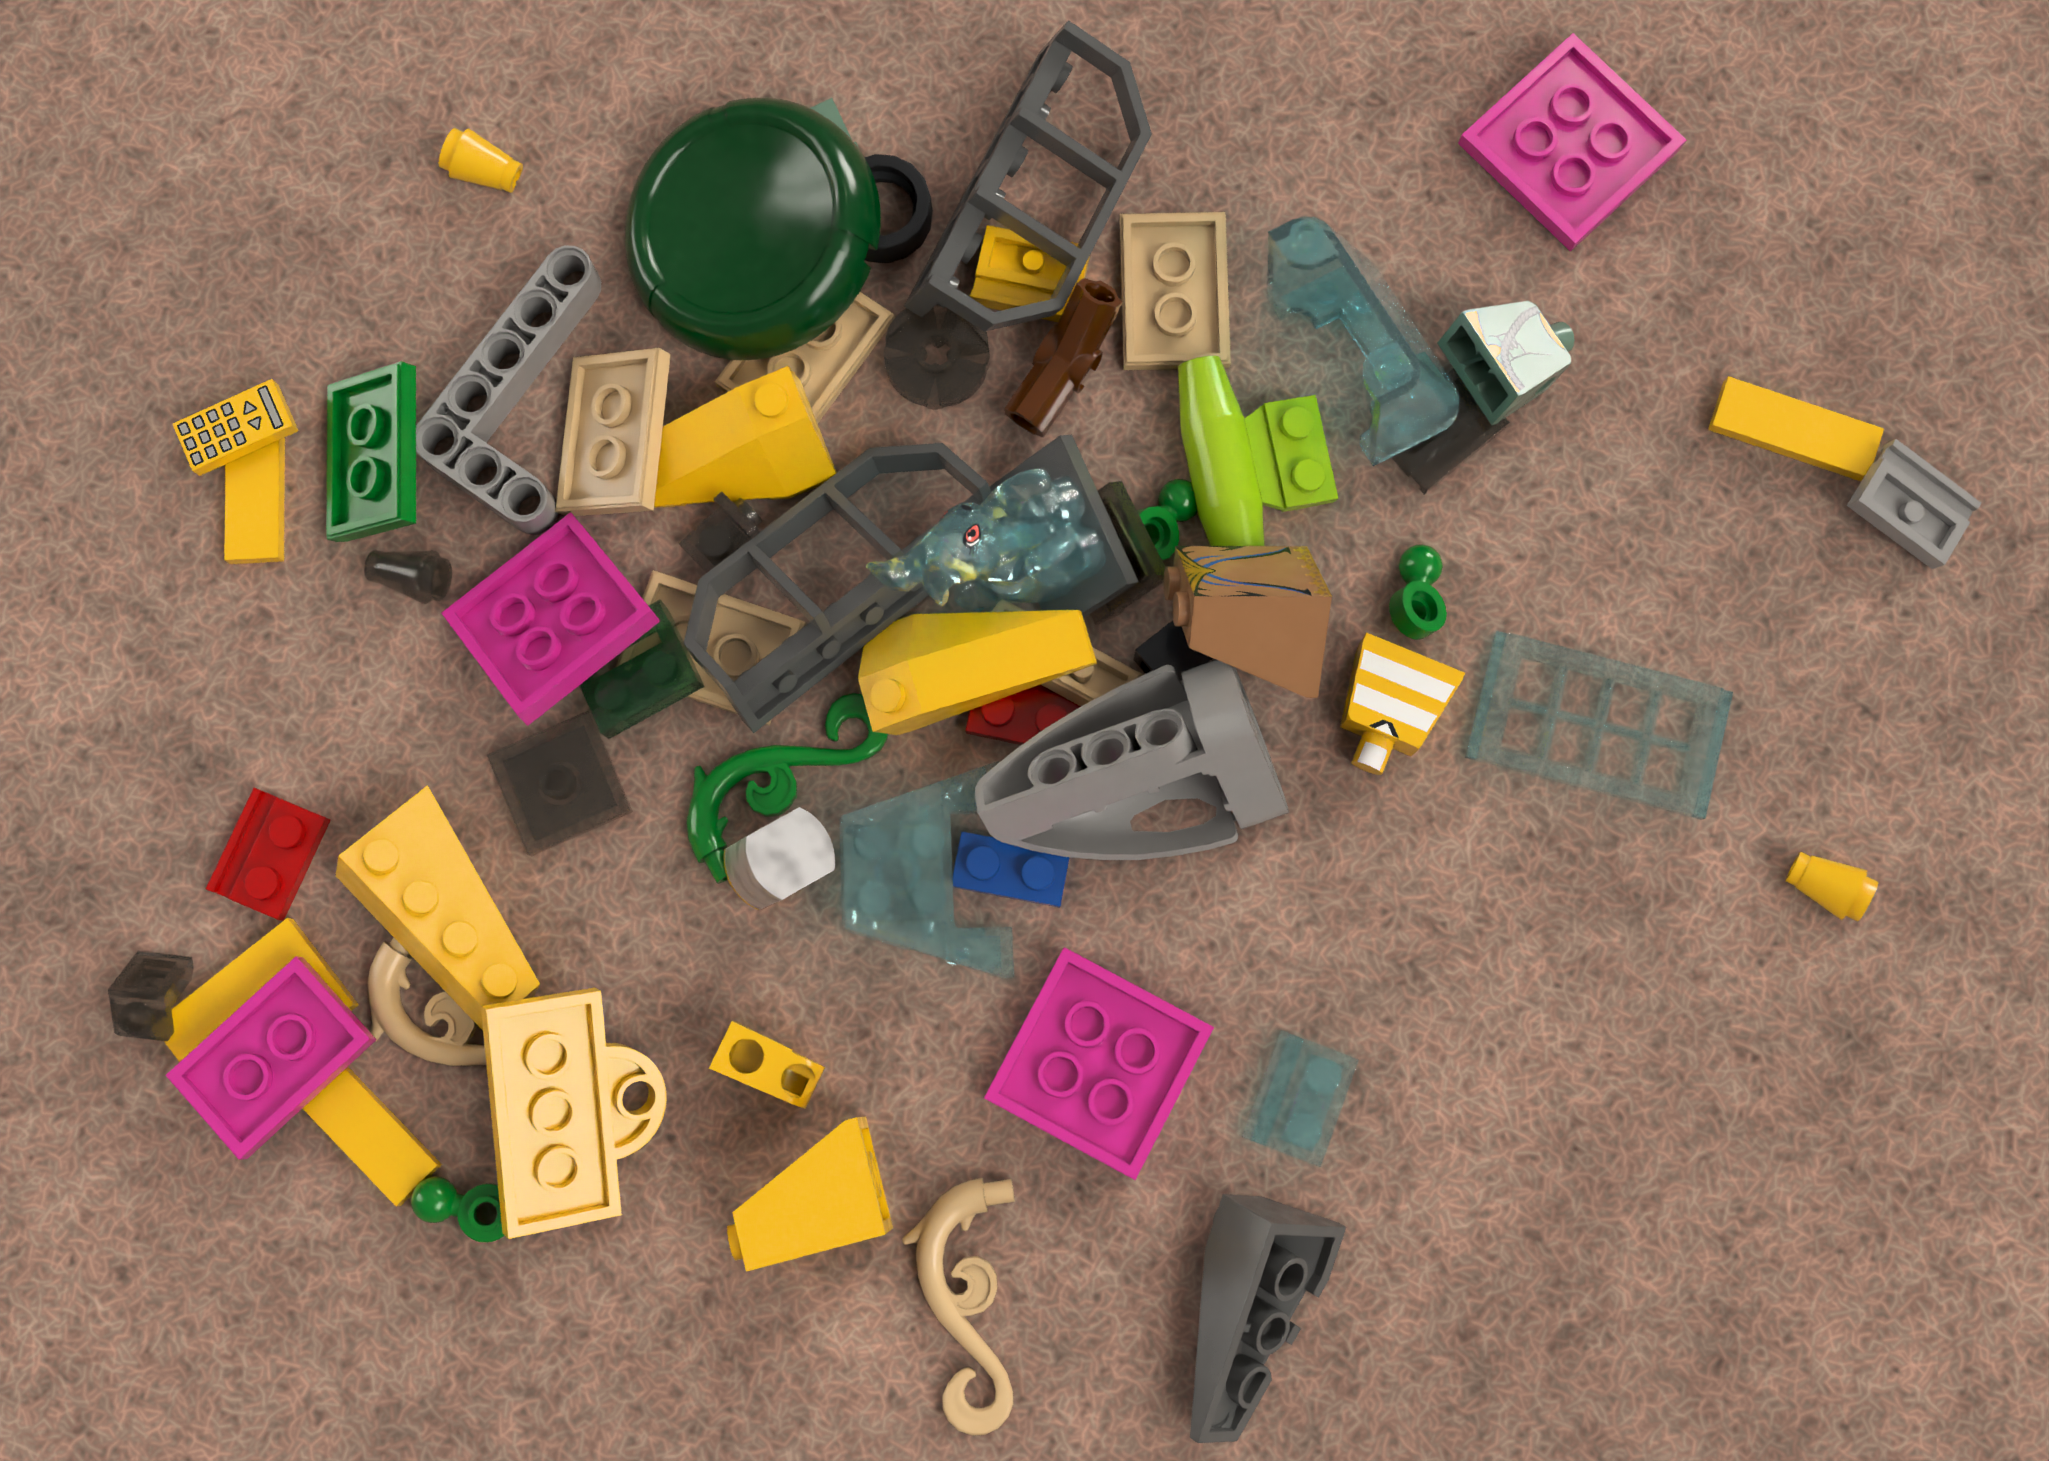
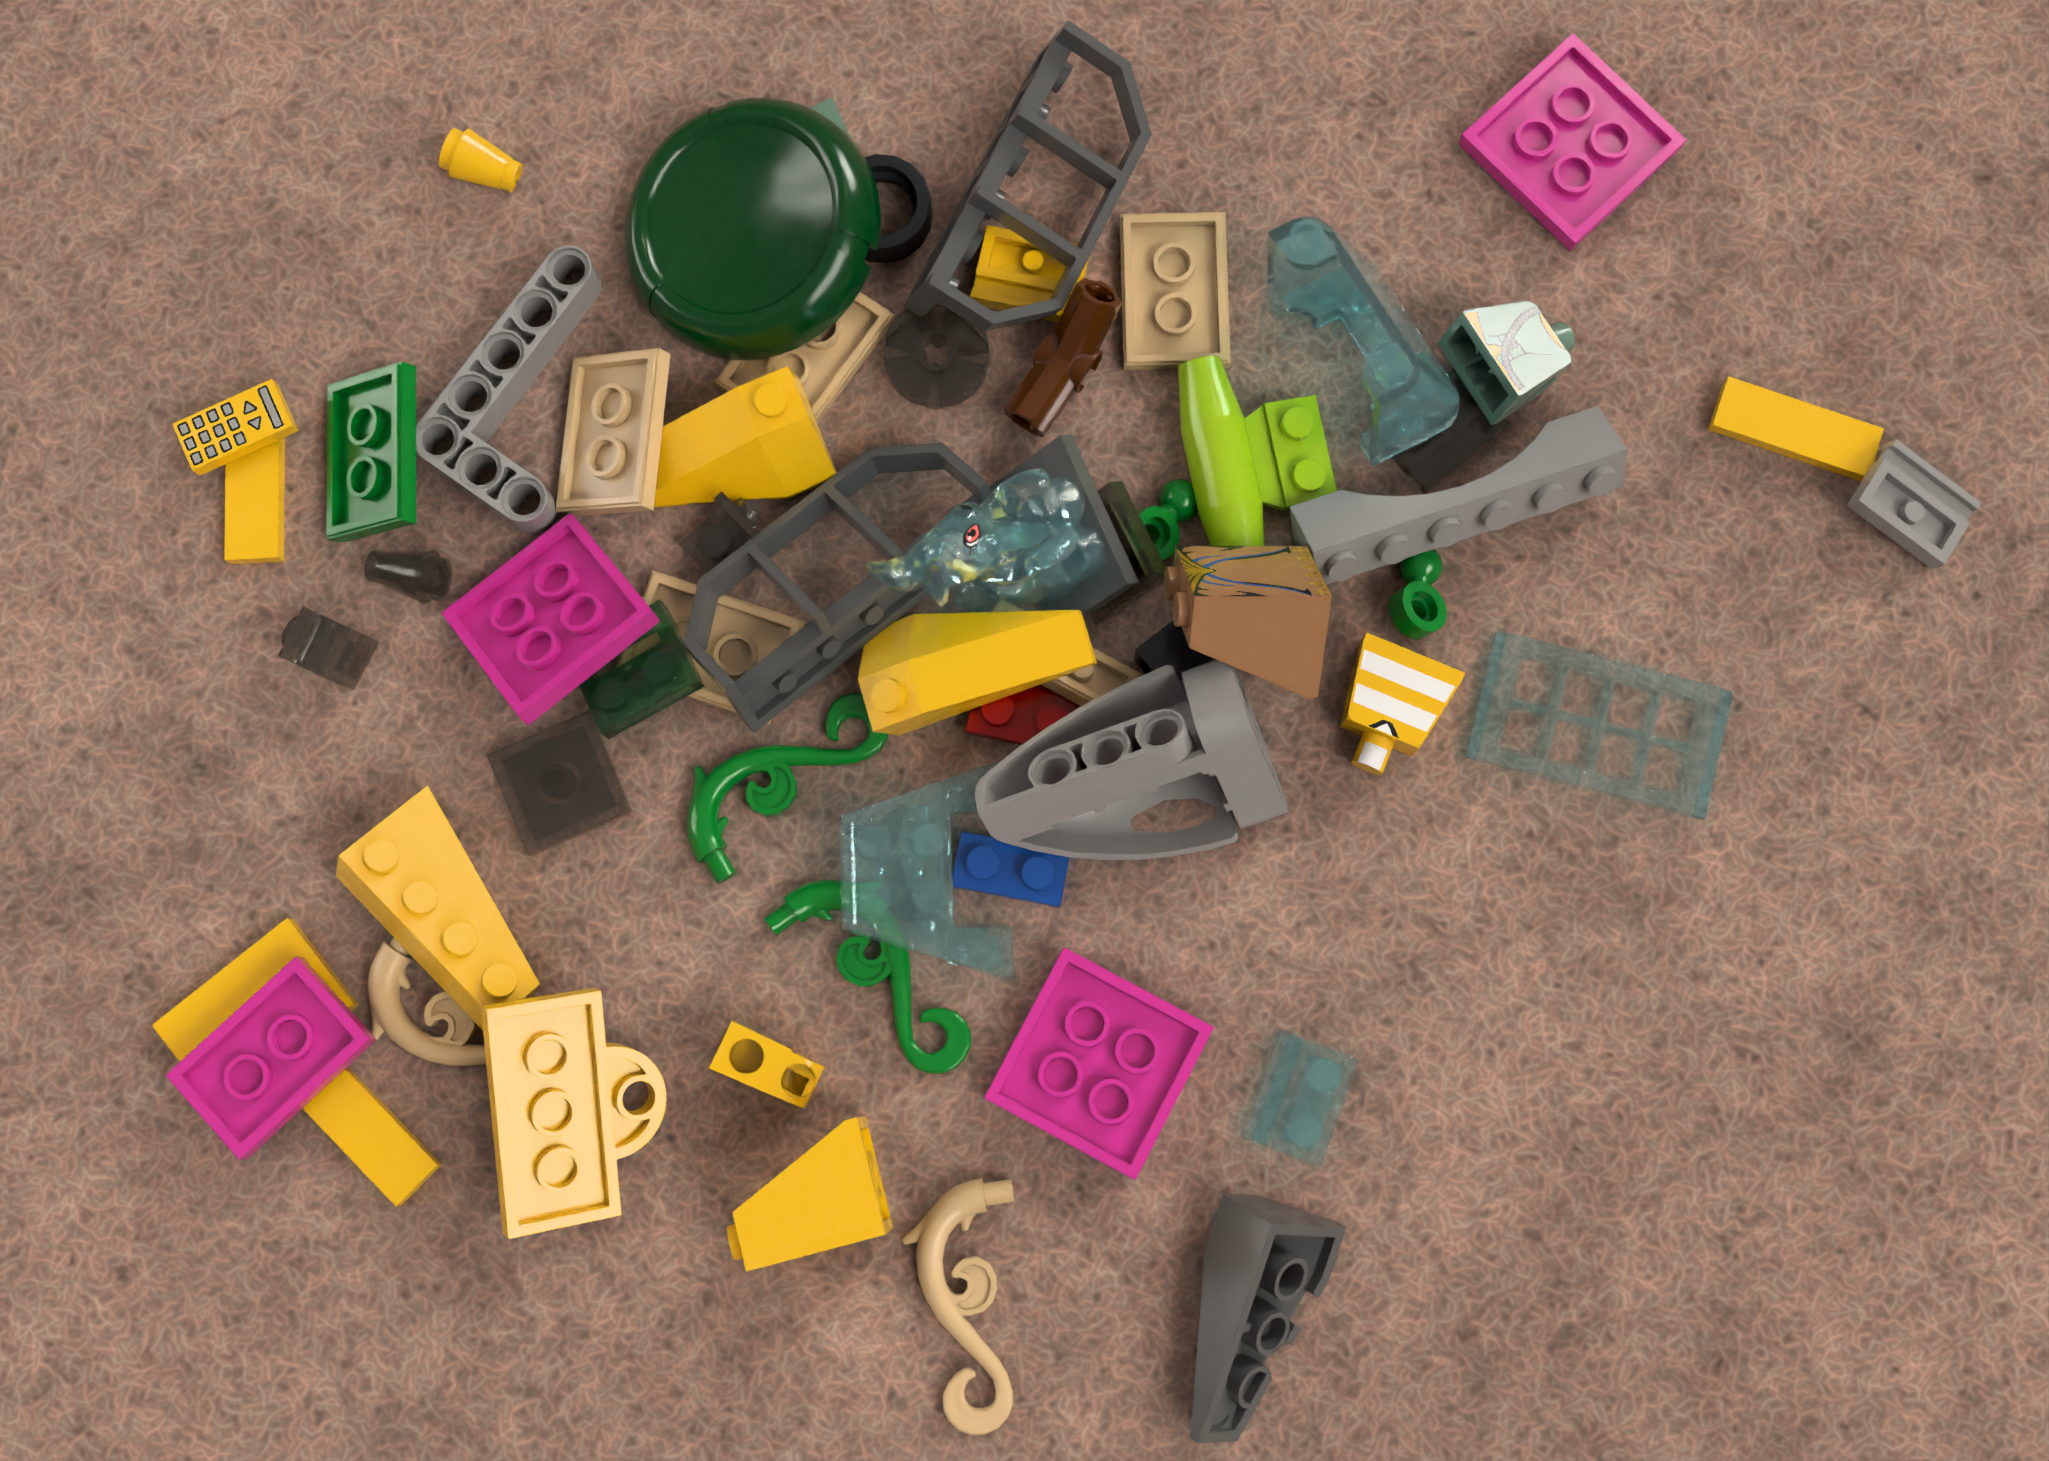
(146, 992): clear smoke bracket -> none
(268, 854): red plate -> none
(327, 648): none -> clear smoke brick
(438, 1199): green plate -> none
(779, 859): flat silver piece -> none
(822, 896): none -> green plant
(1361, 532): none -> light grey arch
(1833, 885): yellow cone -> none

